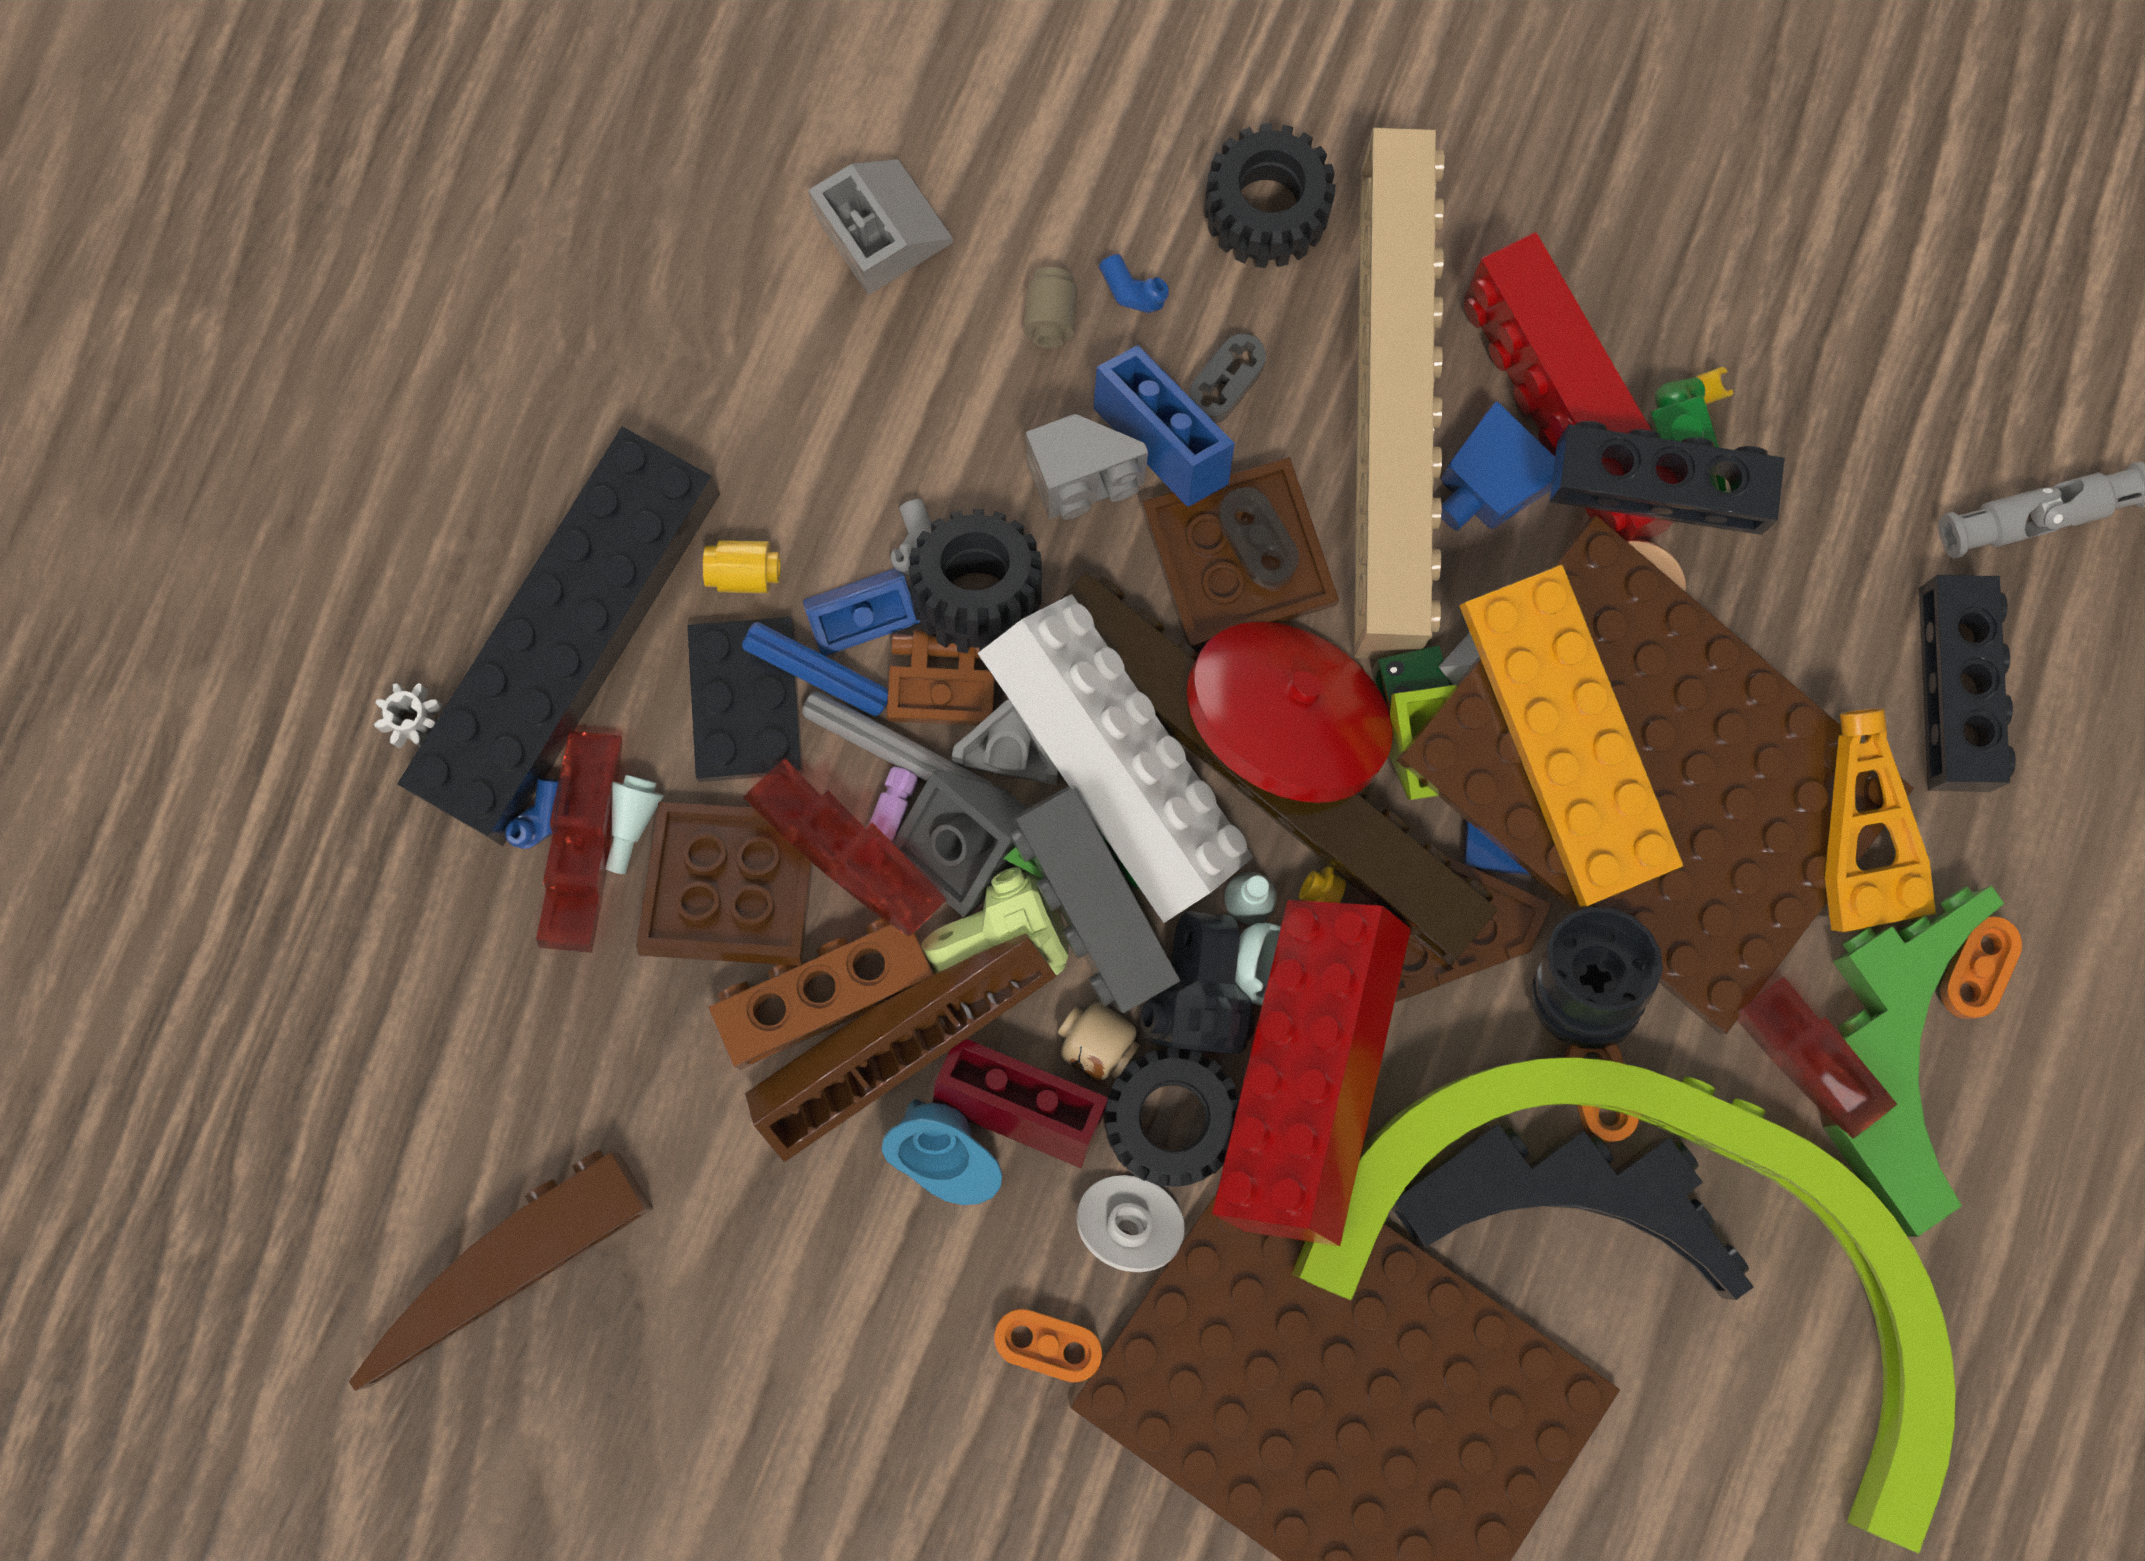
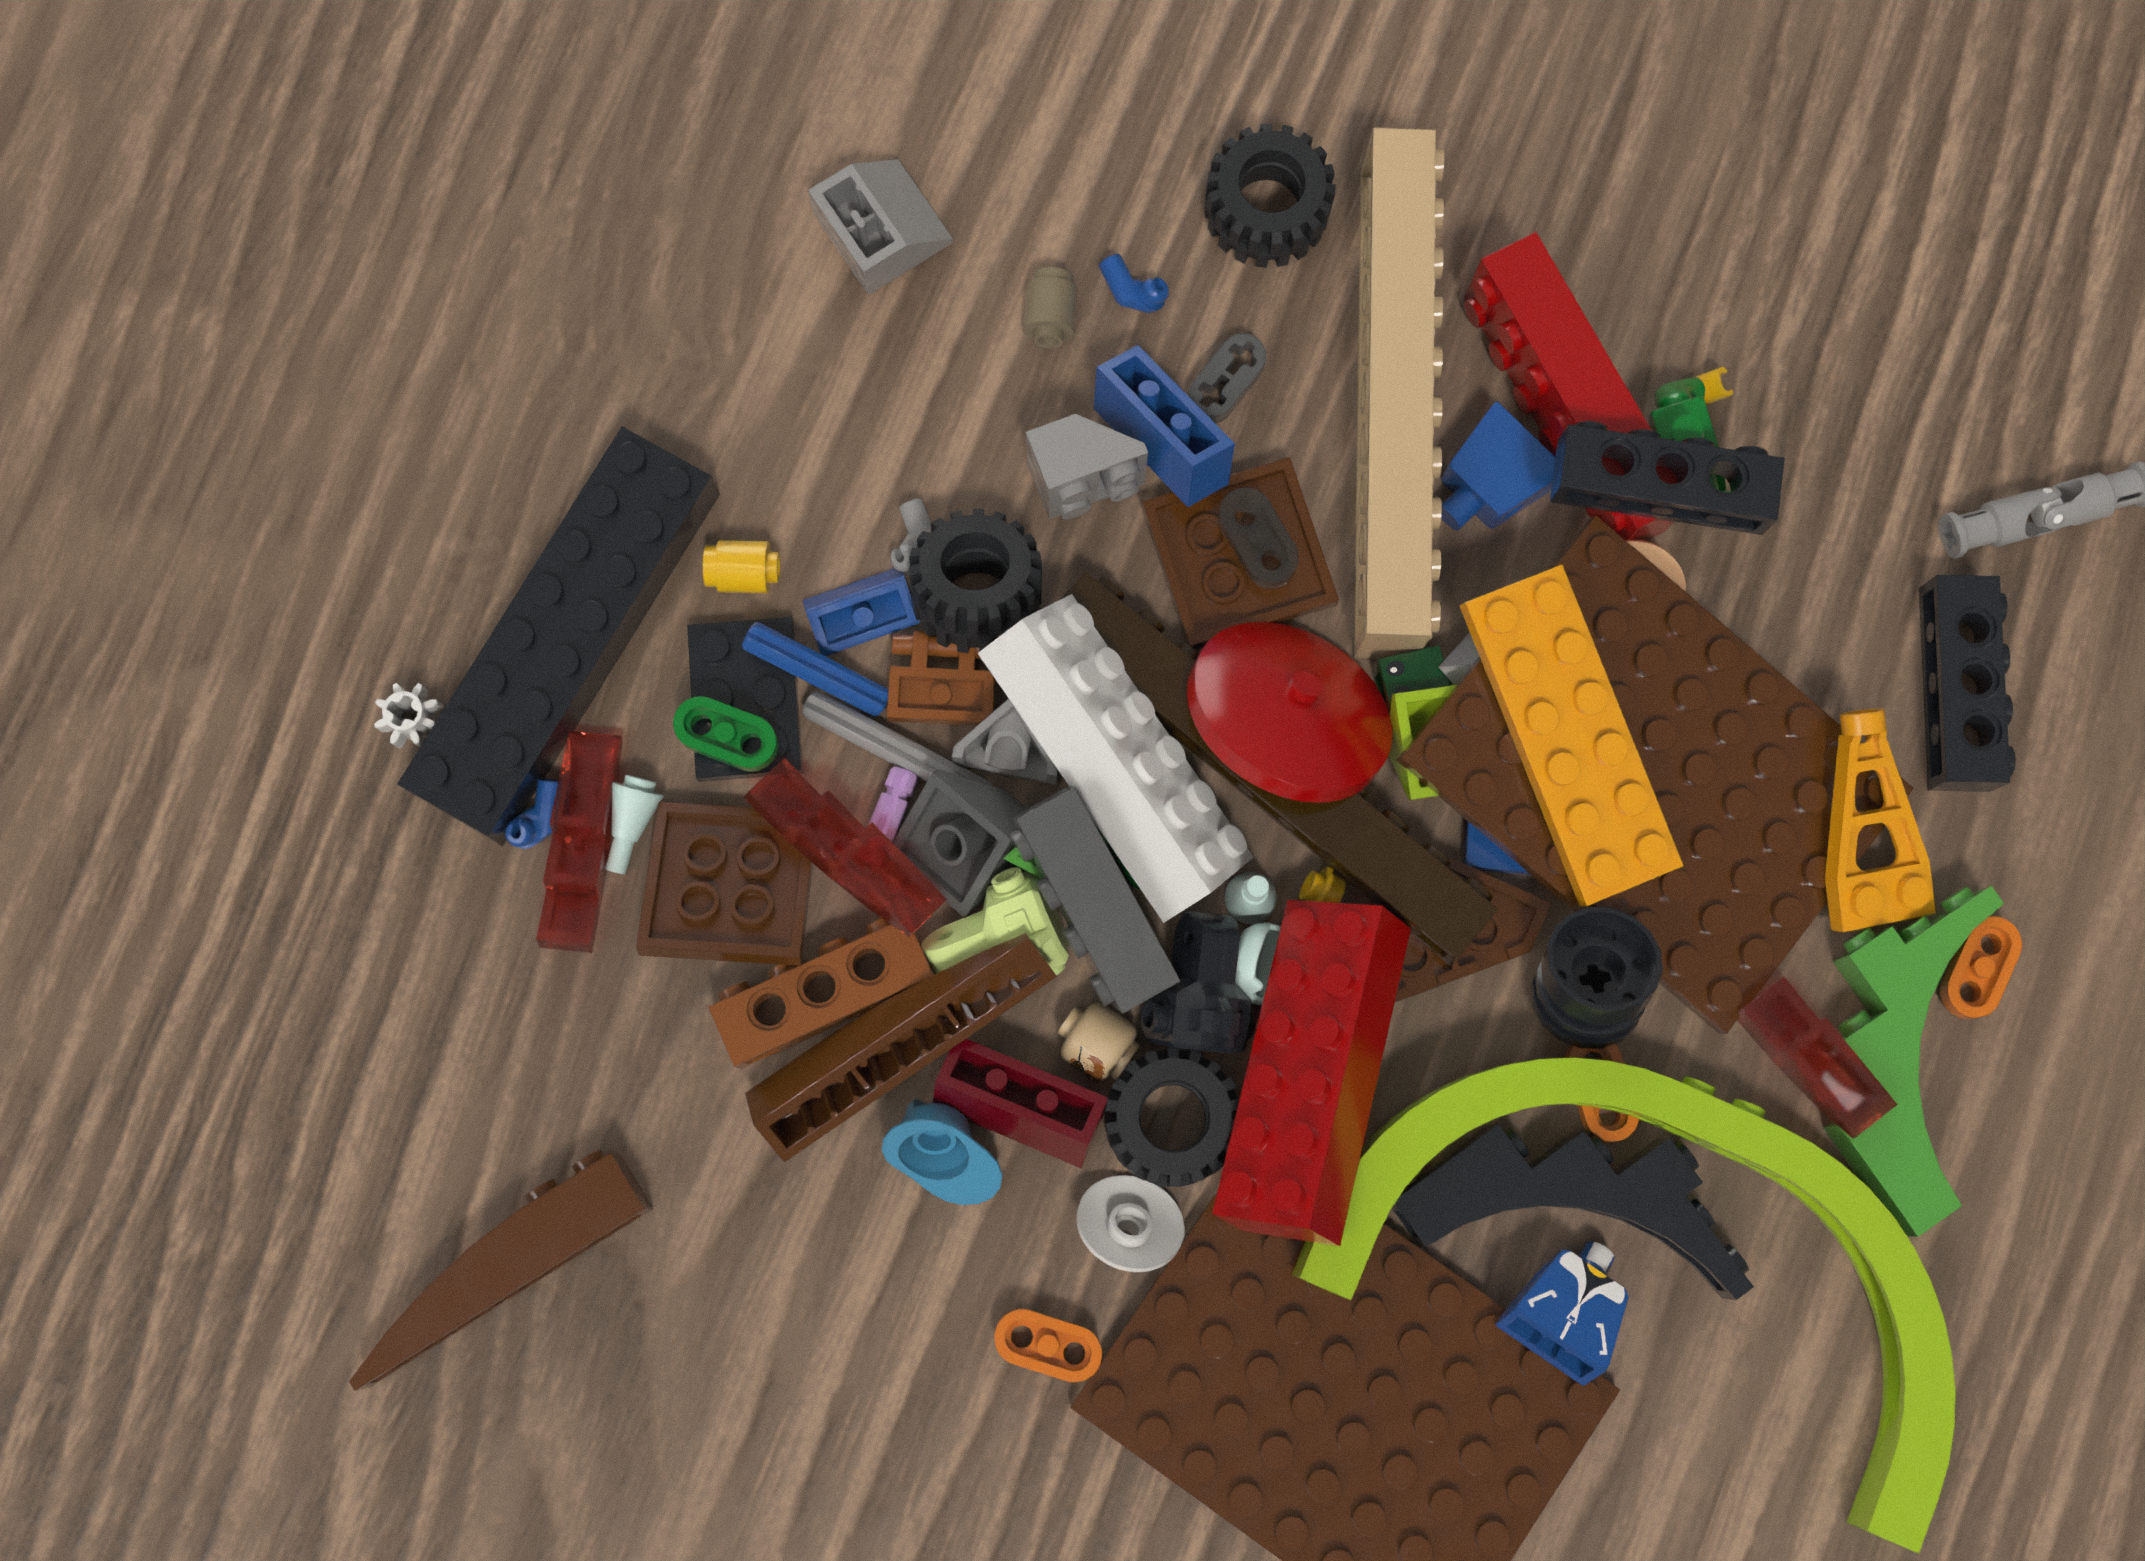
(727, 735): none -> green plate
(1570, 1312): none -> blue torso

